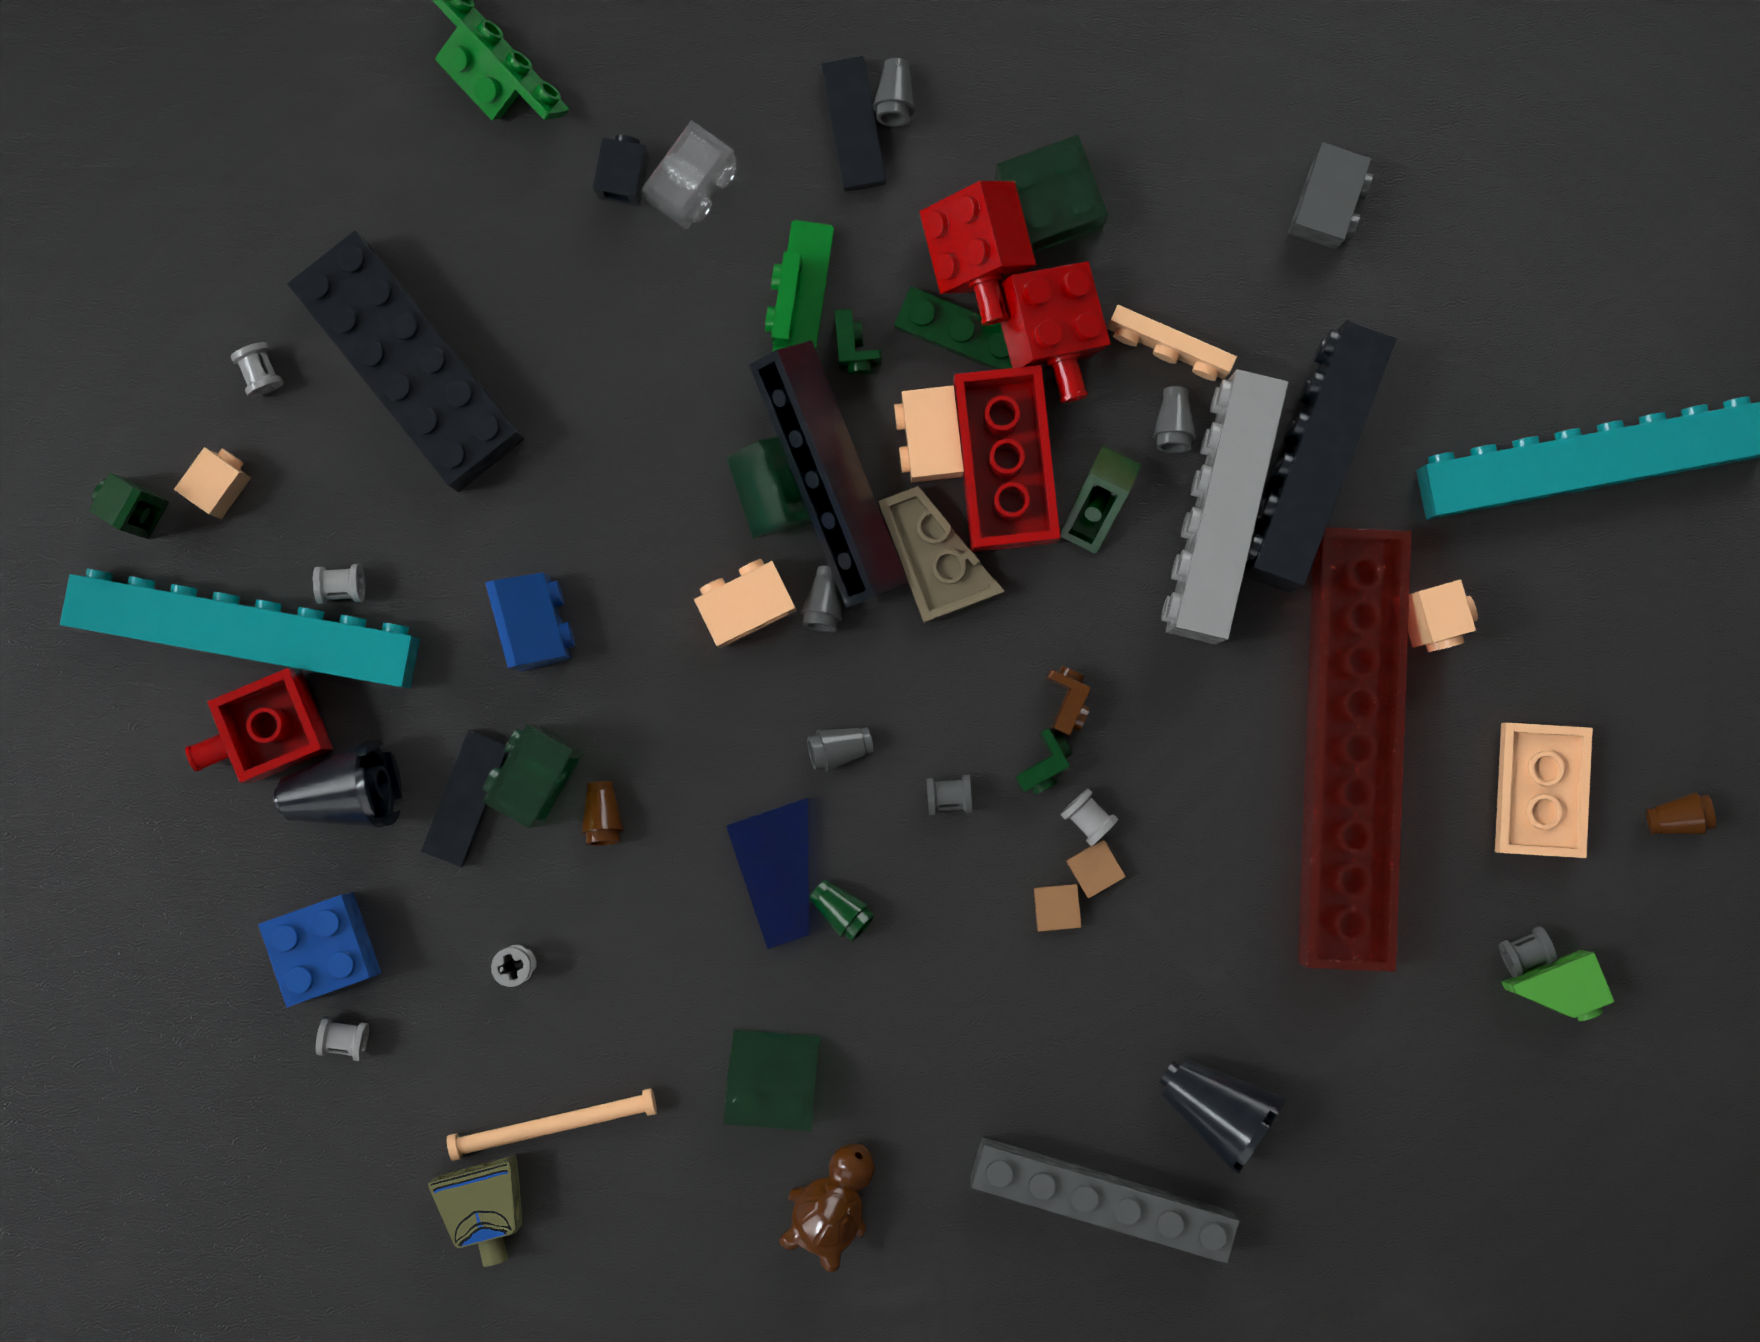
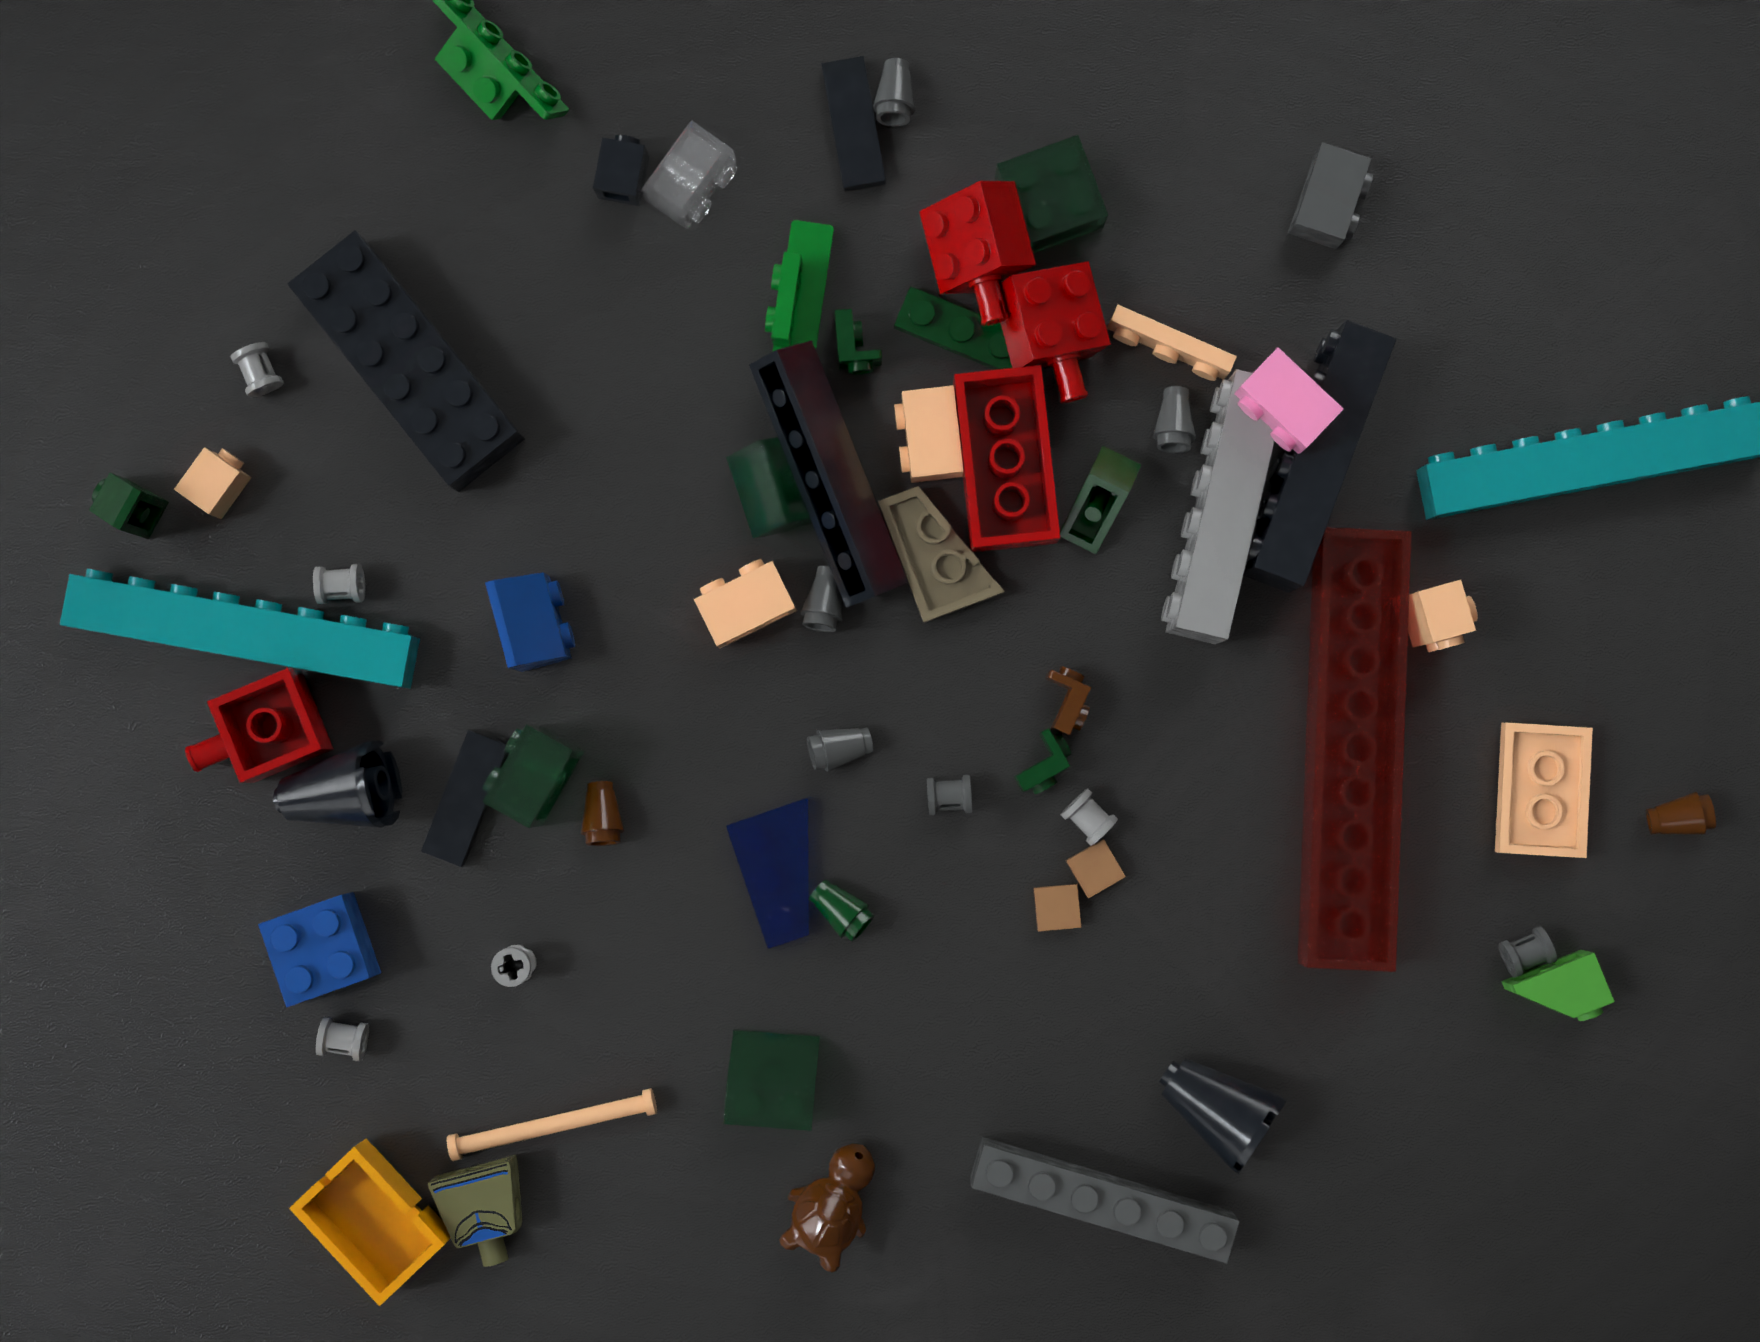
(371, 1221): none -> light orange piece
(1287, 402): none -> bright pink brick

